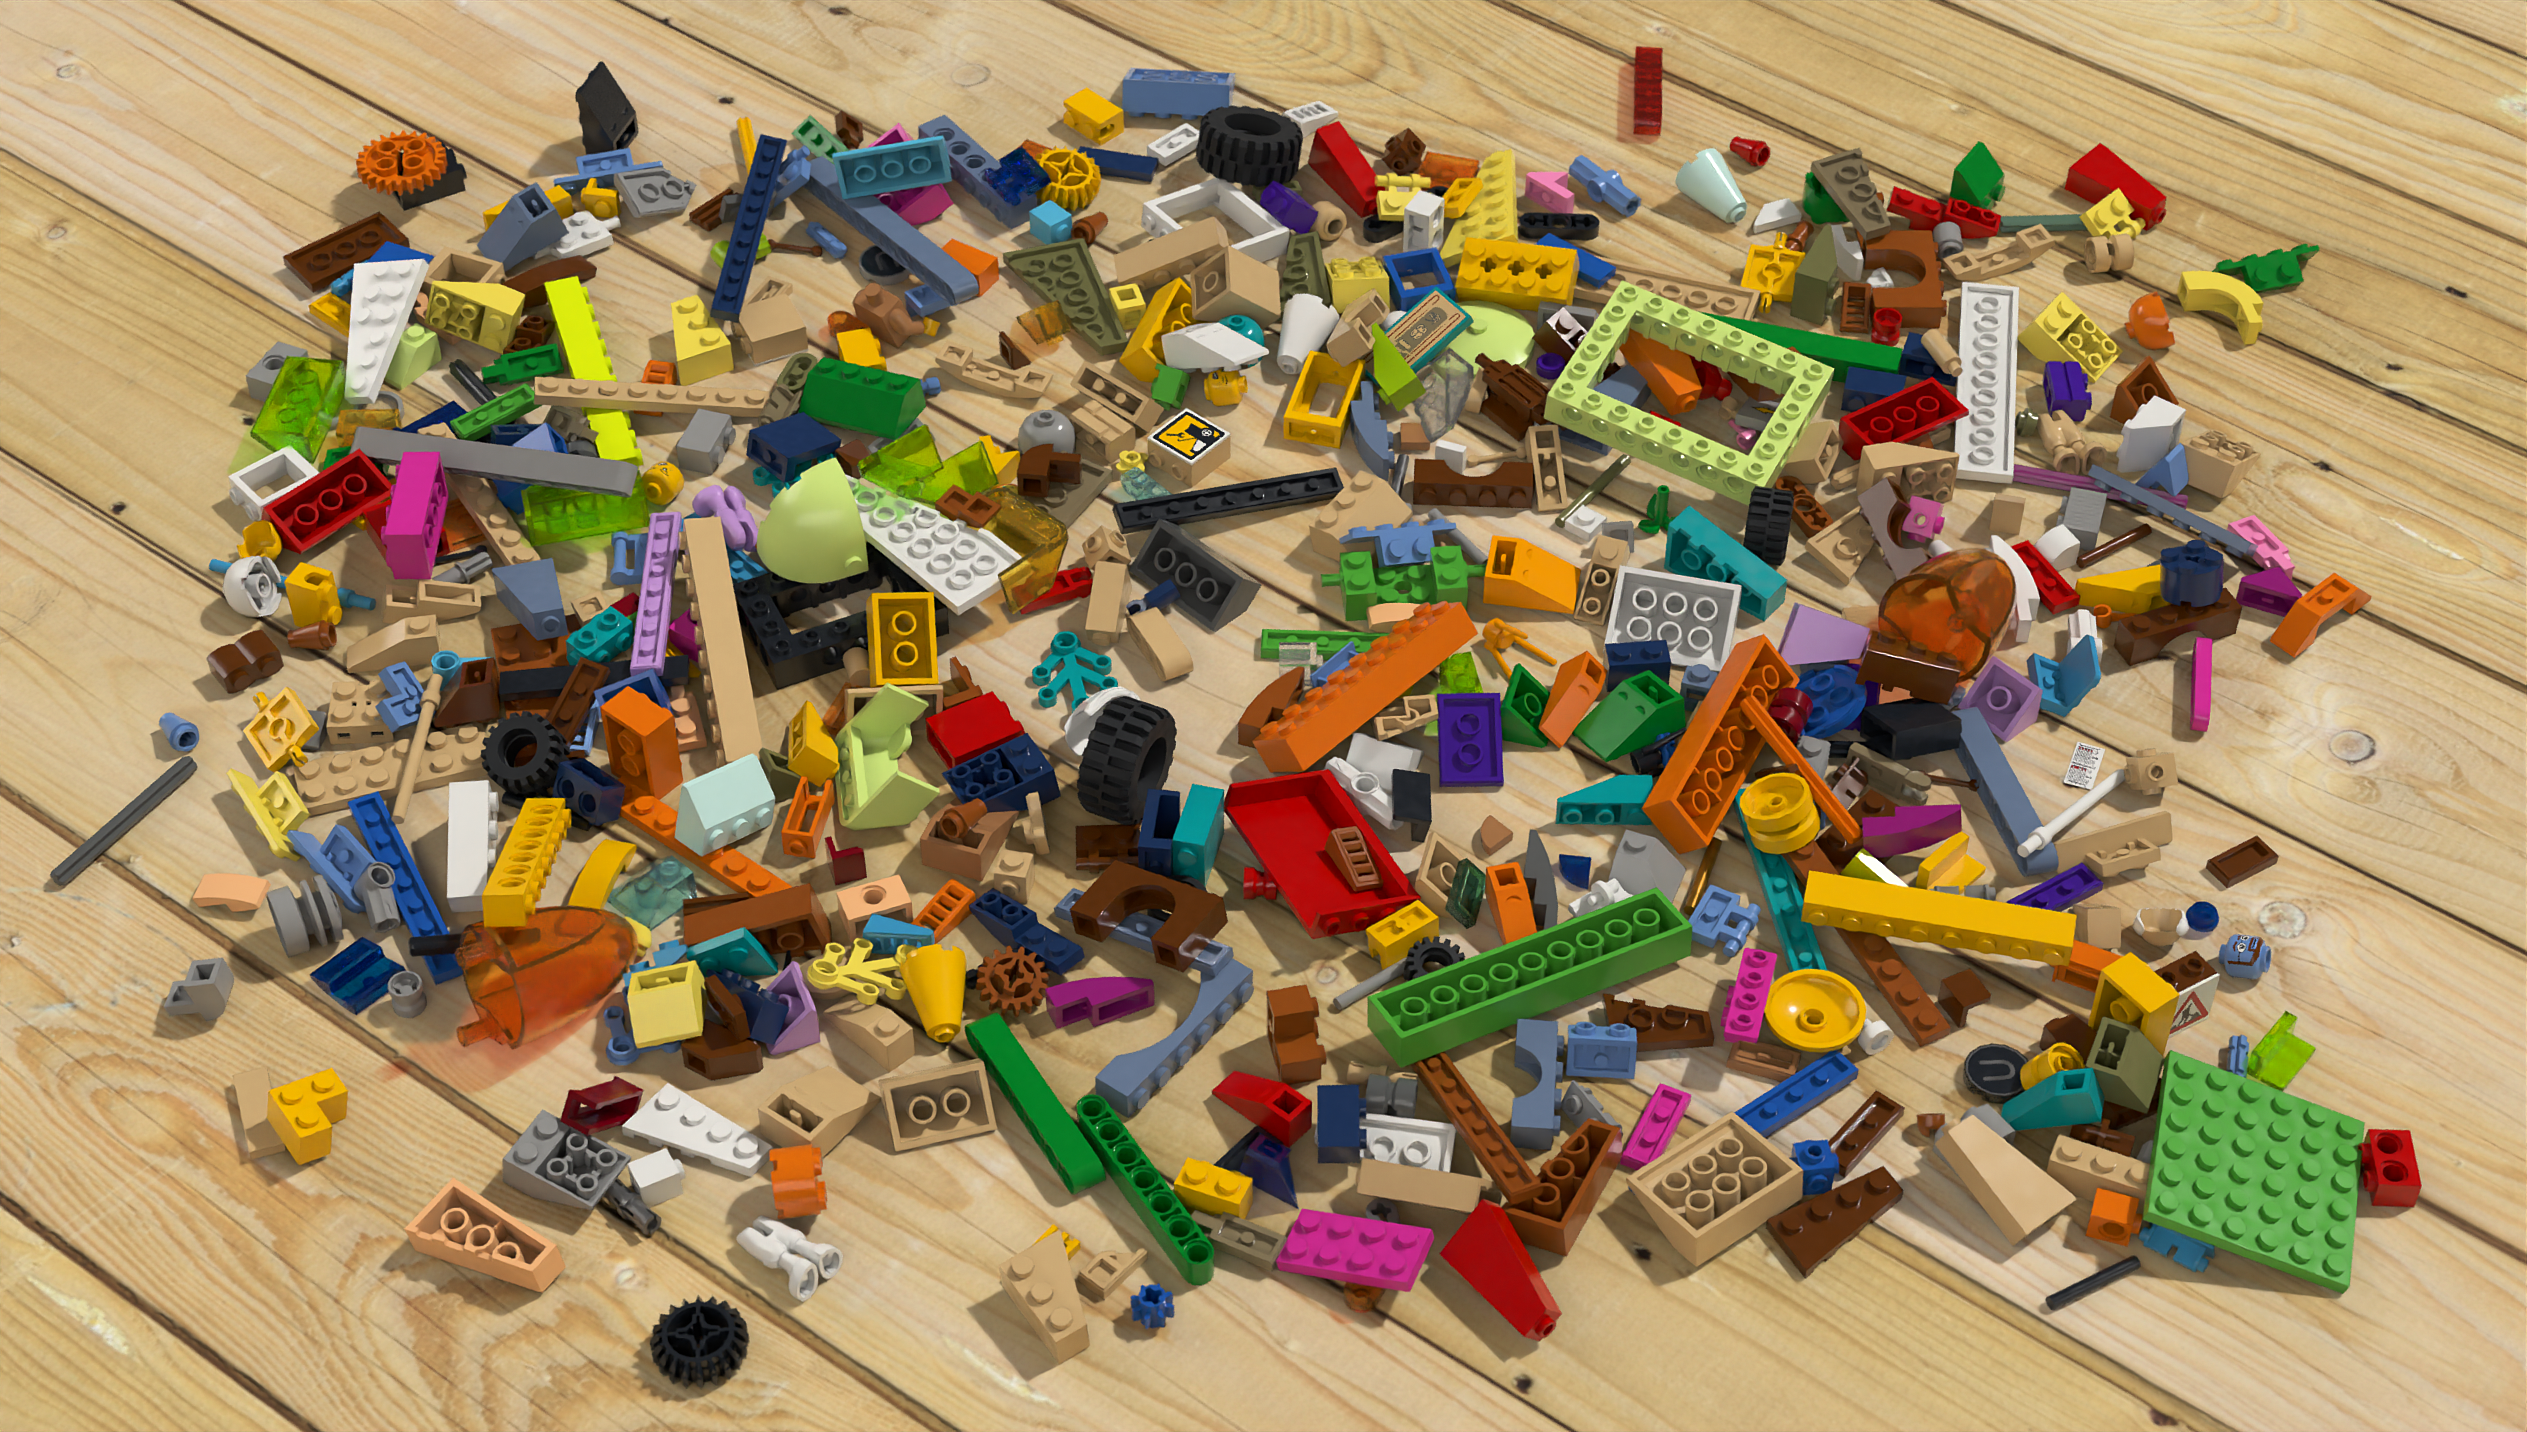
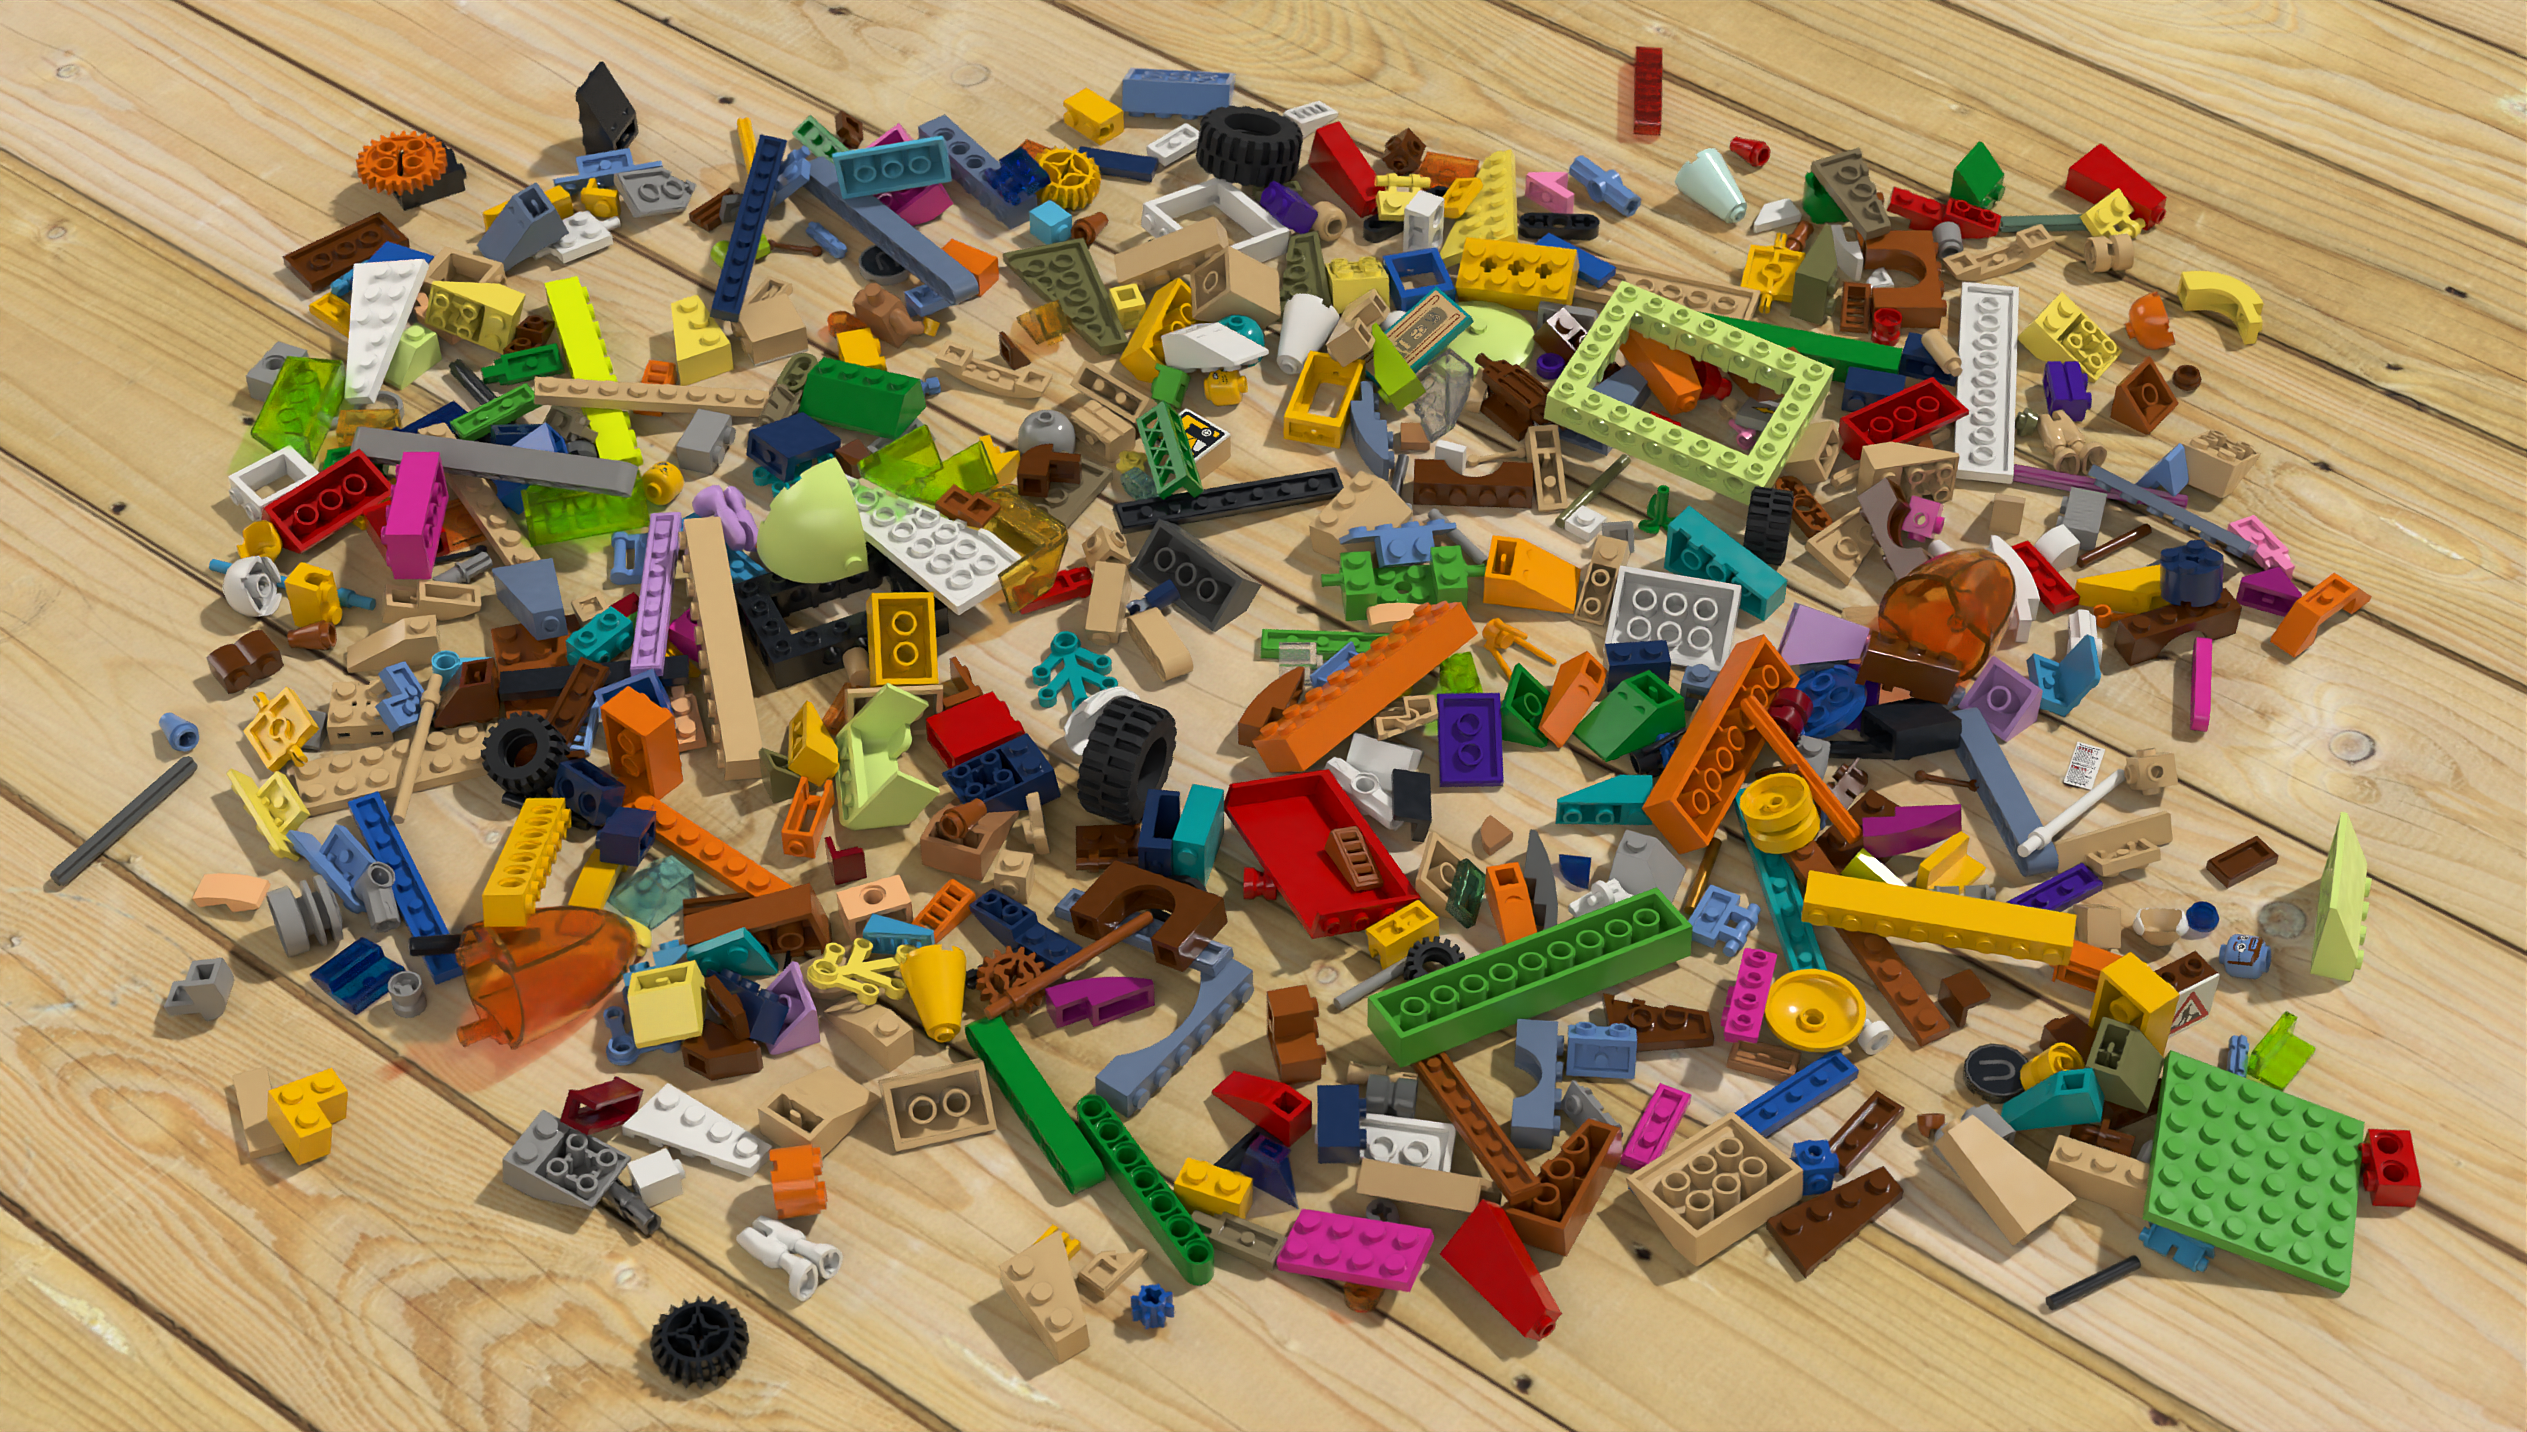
(471, 843): white wedge -> none
(484, 1238): light nougat wedge -> none
(533, 280): reddish brown slope -> none
(626, 836): none -> dark blue brick
(724, 806): light aqua slope -> none
(1018, 995): none -> dark orange bar
(1175, 444): none -> green fence
(1890, 776): dark tan hinge -> none
(2114, 1217): orange brick -> none
(2150, 435): white slope -> none
(2187, 378): none -> reddish brown plate
(2271, 271): green bracket -> none
(2341, 907): none -> yellowish green slope

